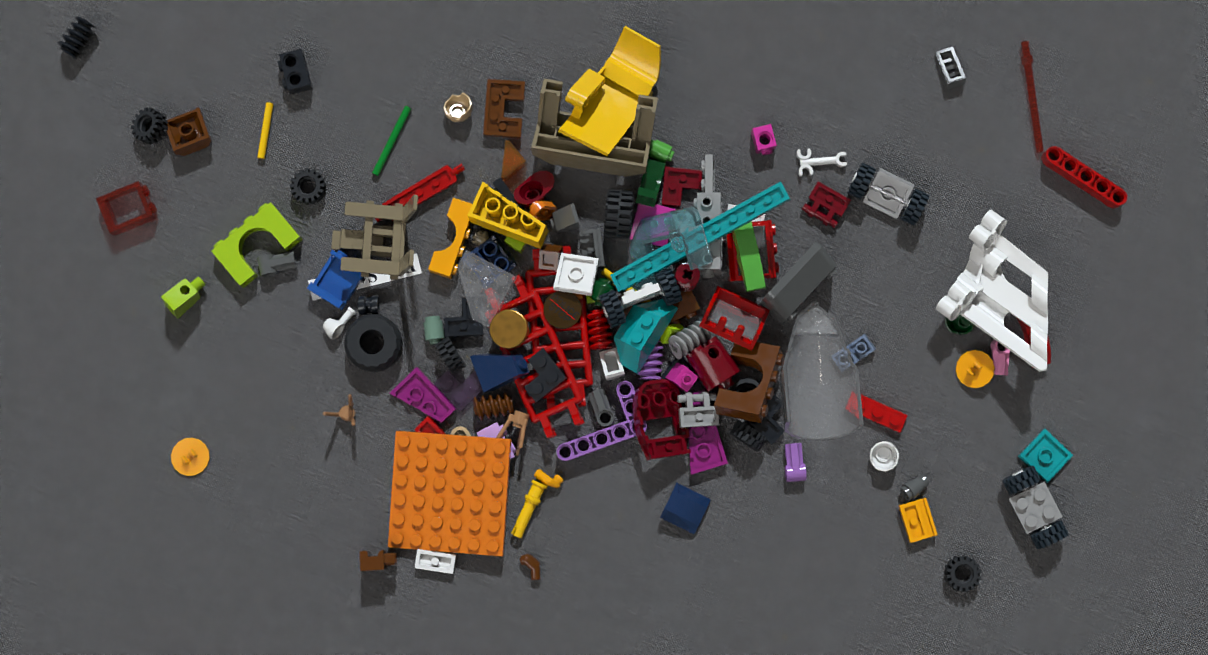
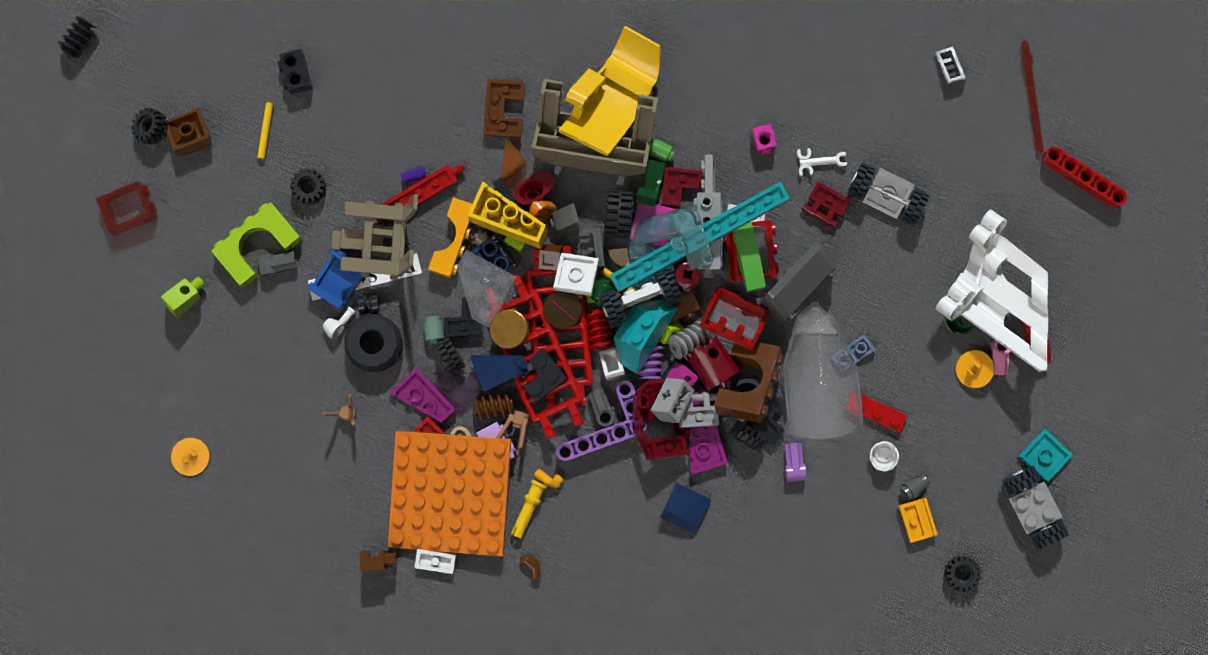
(391, 141): green bar -> none
(413, 175): none -> dark purple pin
(458, 107): tan hair -> none
(619, 256): none -> tan tile
(672, 400): none -> light grey brick

